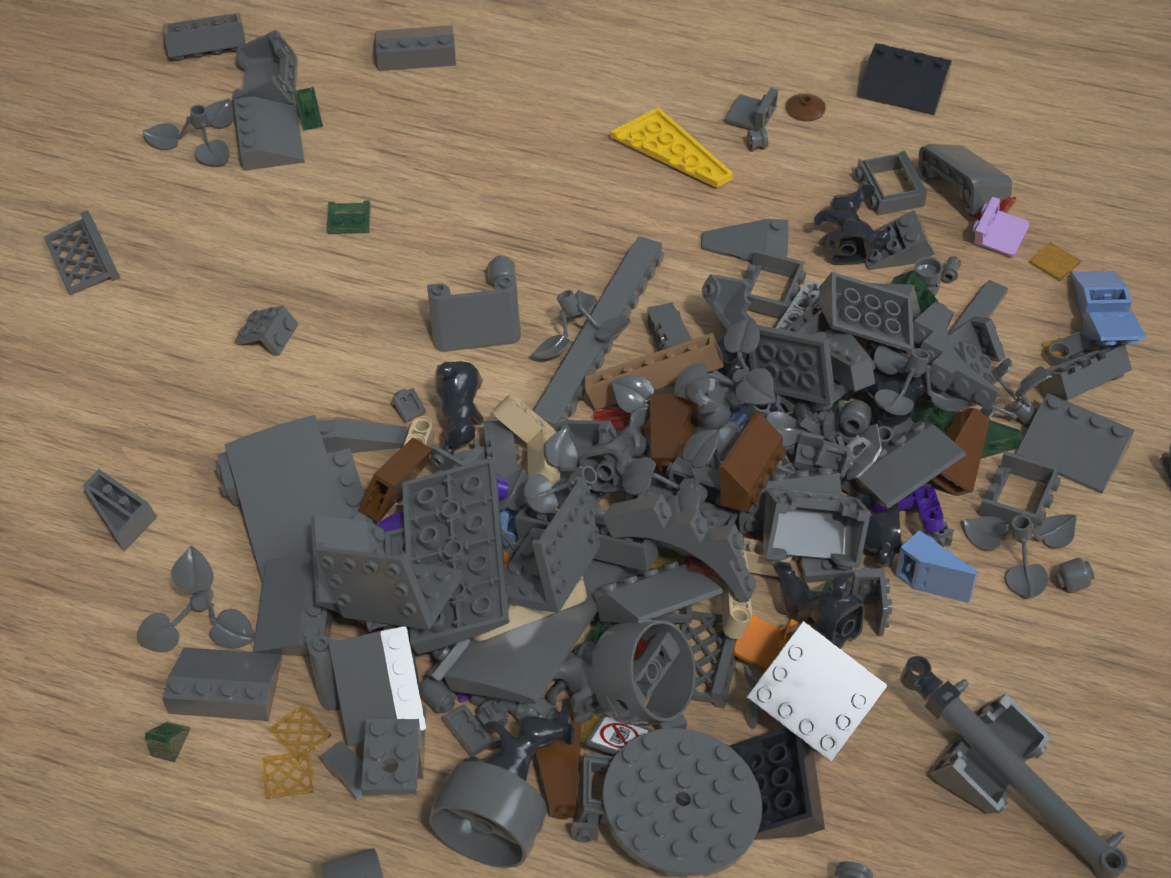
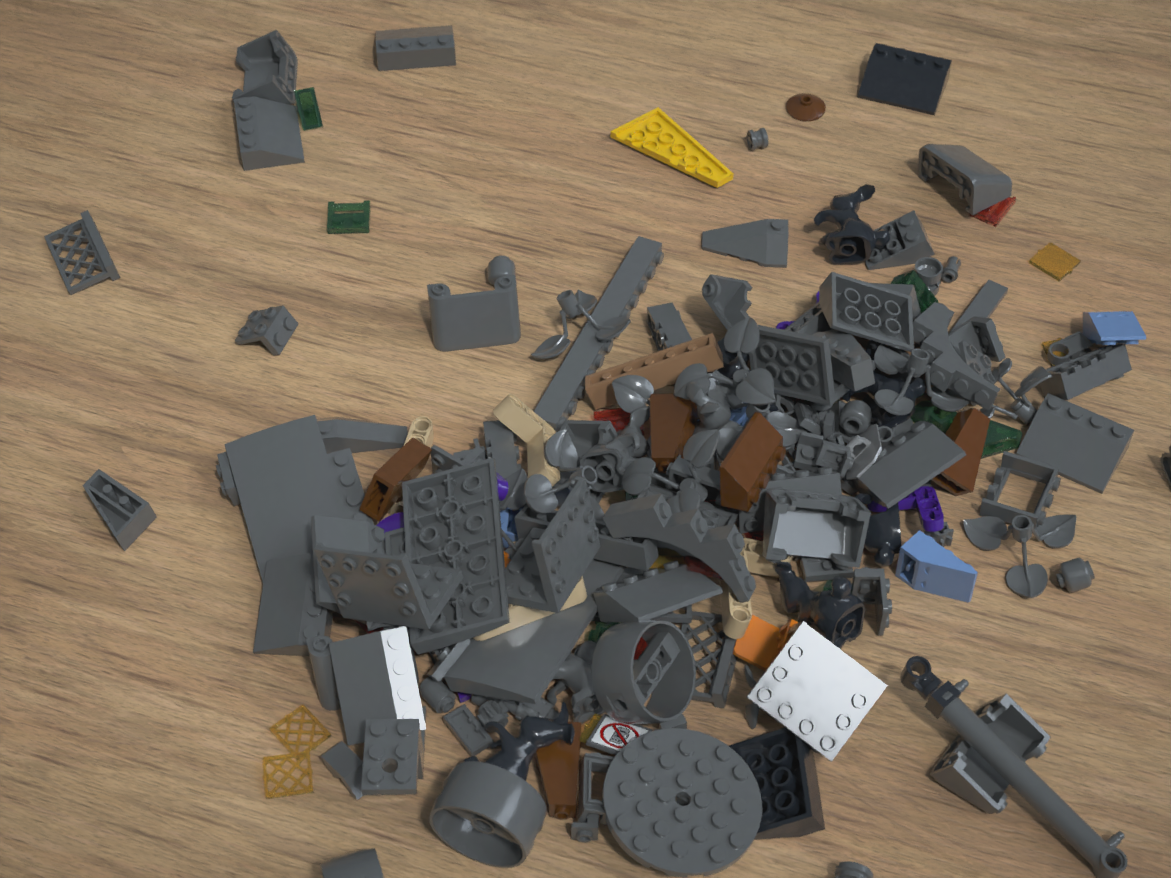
(166, 740): slope -> none
(194, 572): dark grey plant -> none
(204, 35): dark grey slope -> none
(215, 152): dark grey plant -> none
(223, 684): dark grey slope -> none
(408, 404): dark grey bracket -> none
(457, 386): black animal -> none
(753, 112): dark grey bracket -> none
(778, 265): dark grey window -> none
(802, 297): light grey beam -> none
(894, 202): dark grey window -> none
(999, 229): lavender bracket -> none
(1101, 291): medium blue slope -> none

